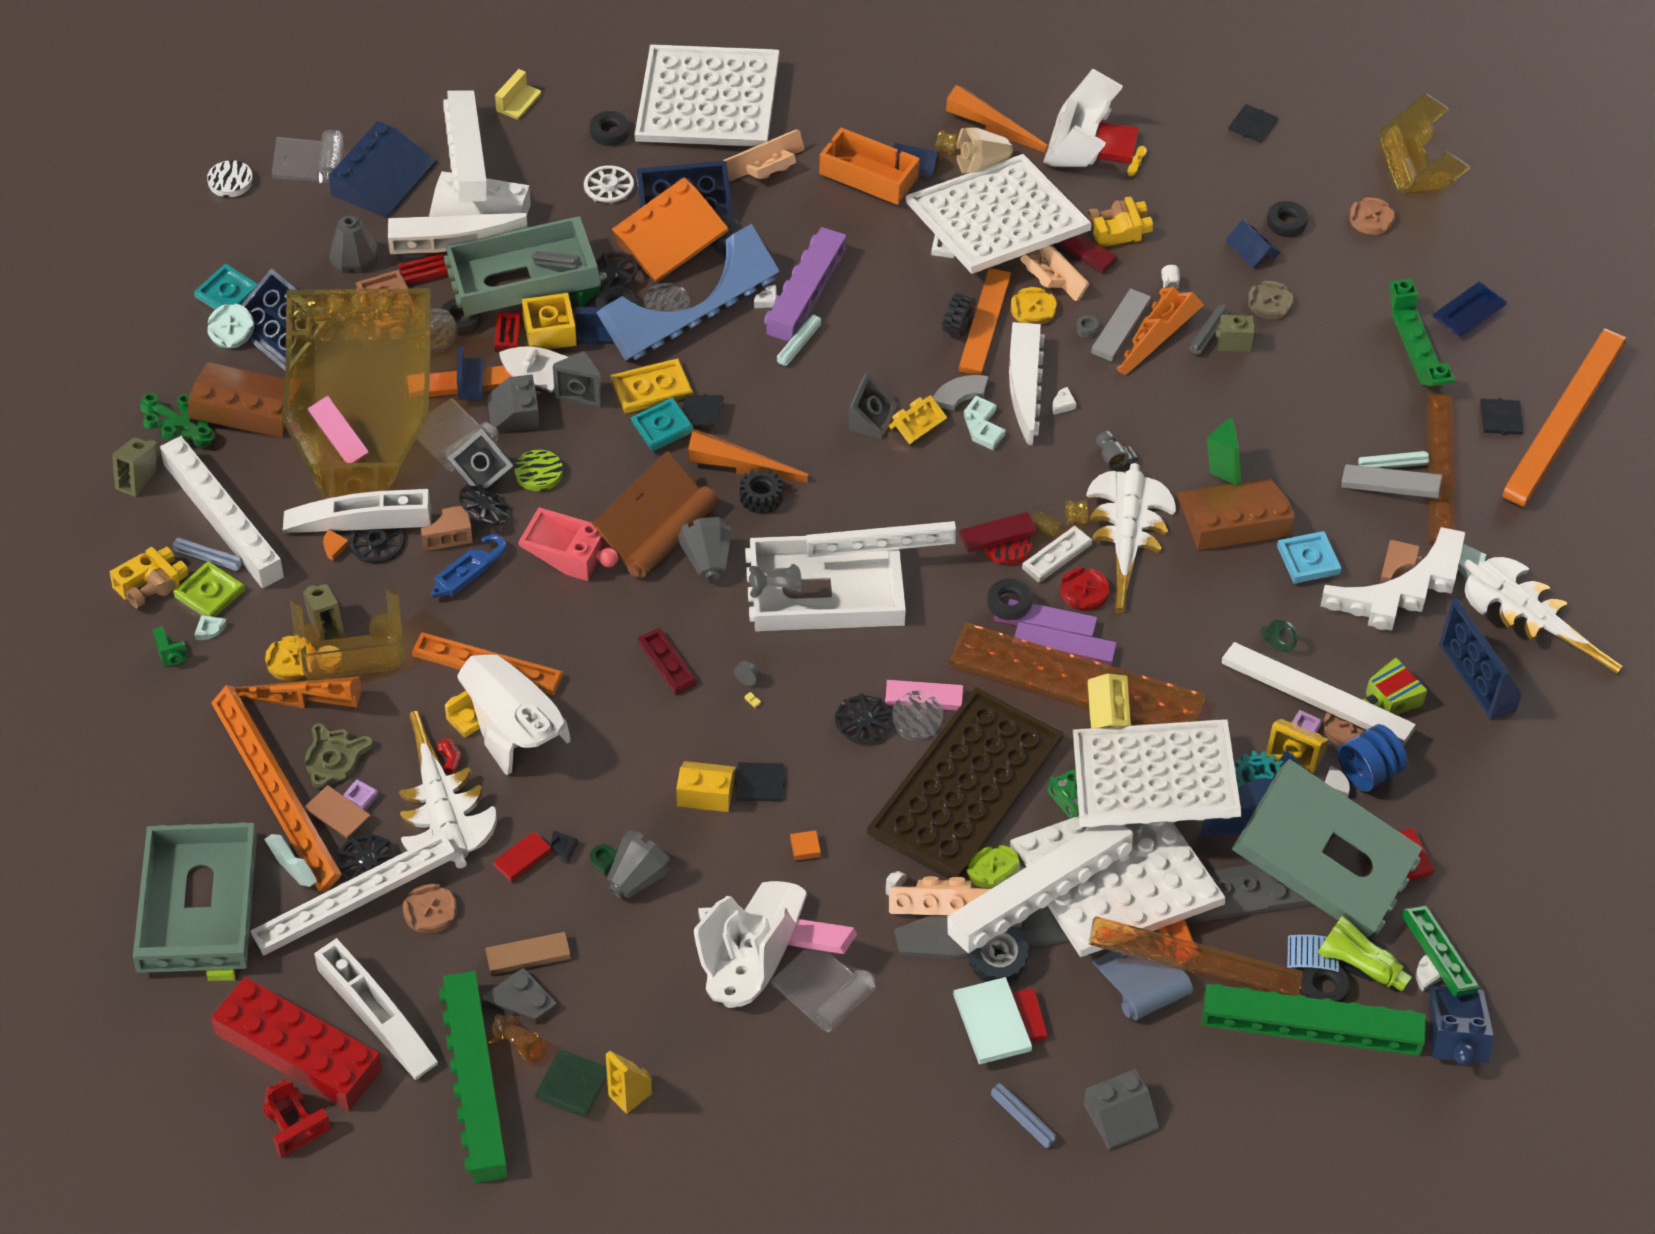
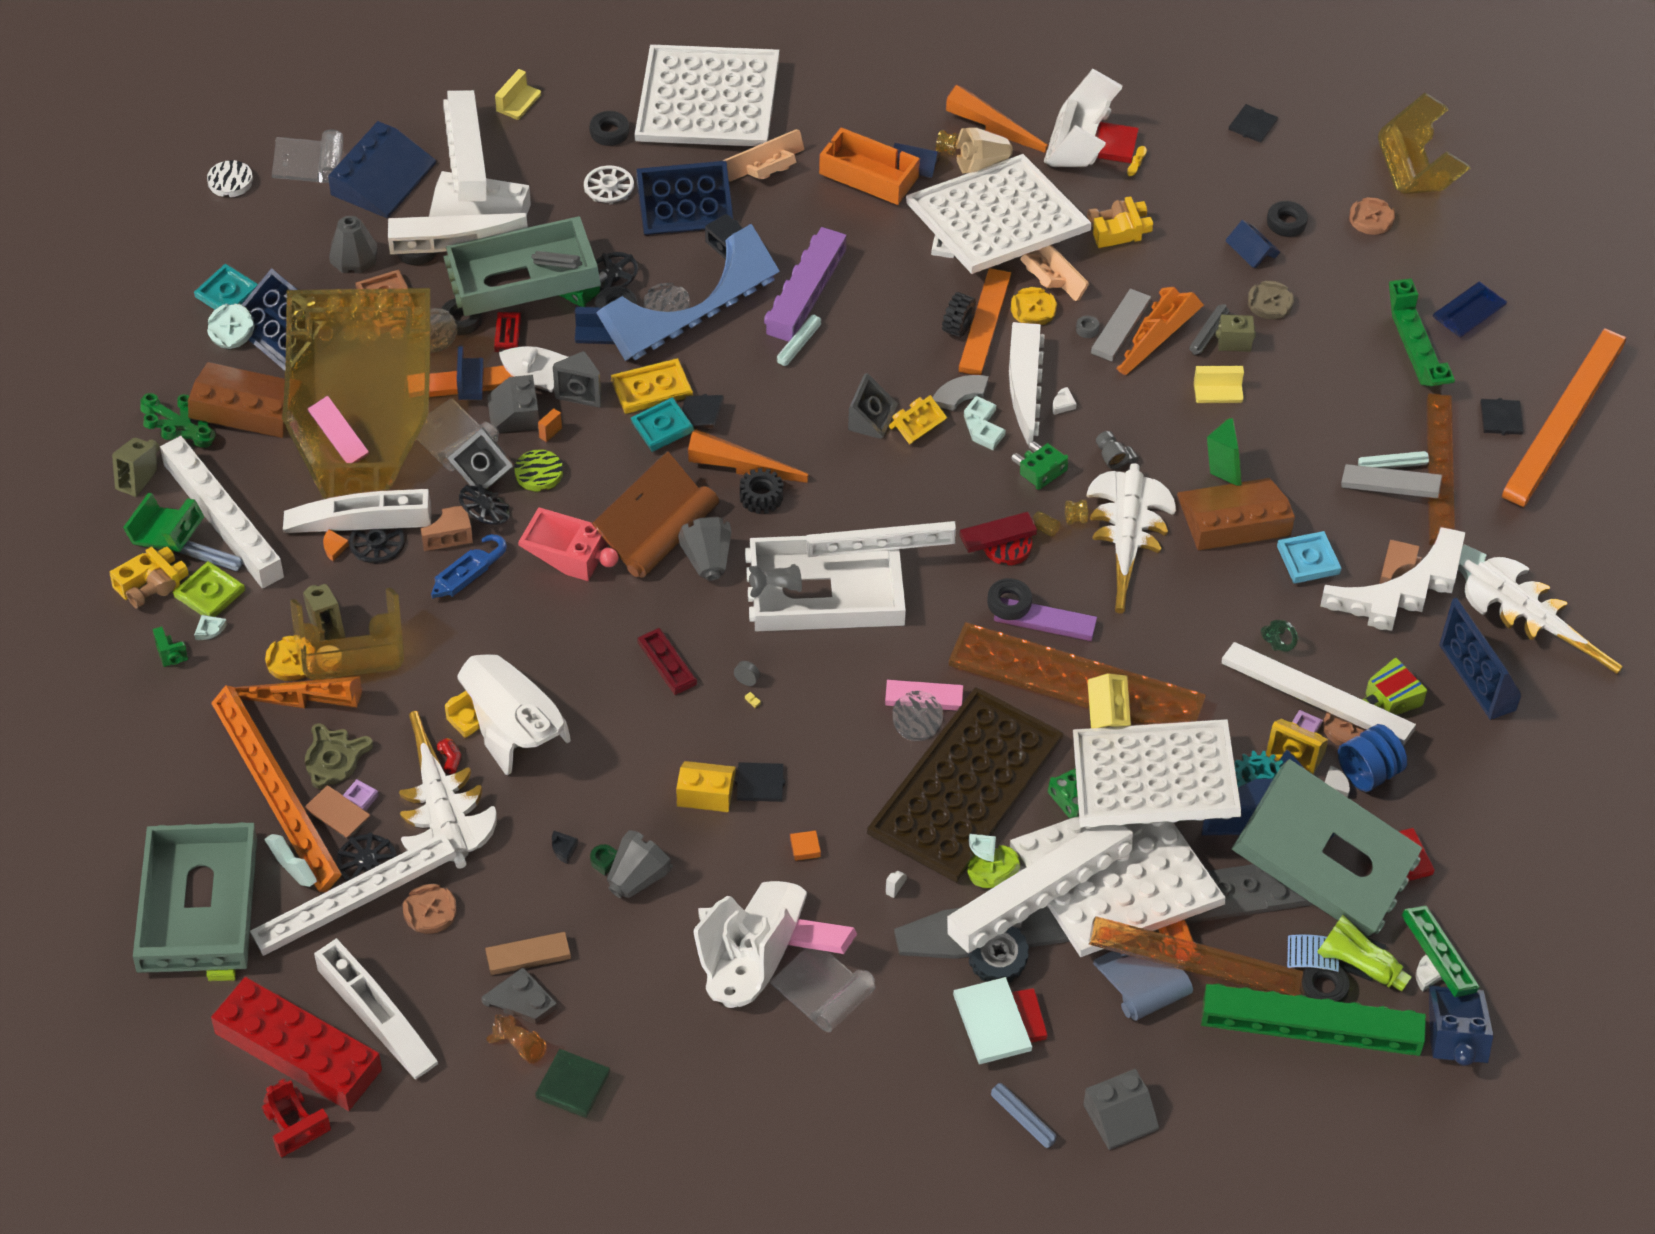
(162, 526): none -> green panel
(424, 269): red tile -> none
(456, 654): orange tile -> none
(474, 1078): green brick -> none
(522, 856): red tile -> none
(549, 321): yellow brick -> none
(550, 425): none -> orange tile
(626, 1082): yellow slope -> none
(669, 230): orange slope -> none
(766, 298): white tile -> none
(863, 718): black wheel -> none
(933, 896): light nougat bracket -> none
(983, 846): none -> light aqua tile
(1042, 465): none -> green piece
(1057, 554): white tile -> none
(1076, 644): medium lavender tile -> none
(1084, 589): red tile -> none
(1088, 252): dark red tile -> none
(1171, 276): white hose -> none
(1218, 384): none -> light yellow panel

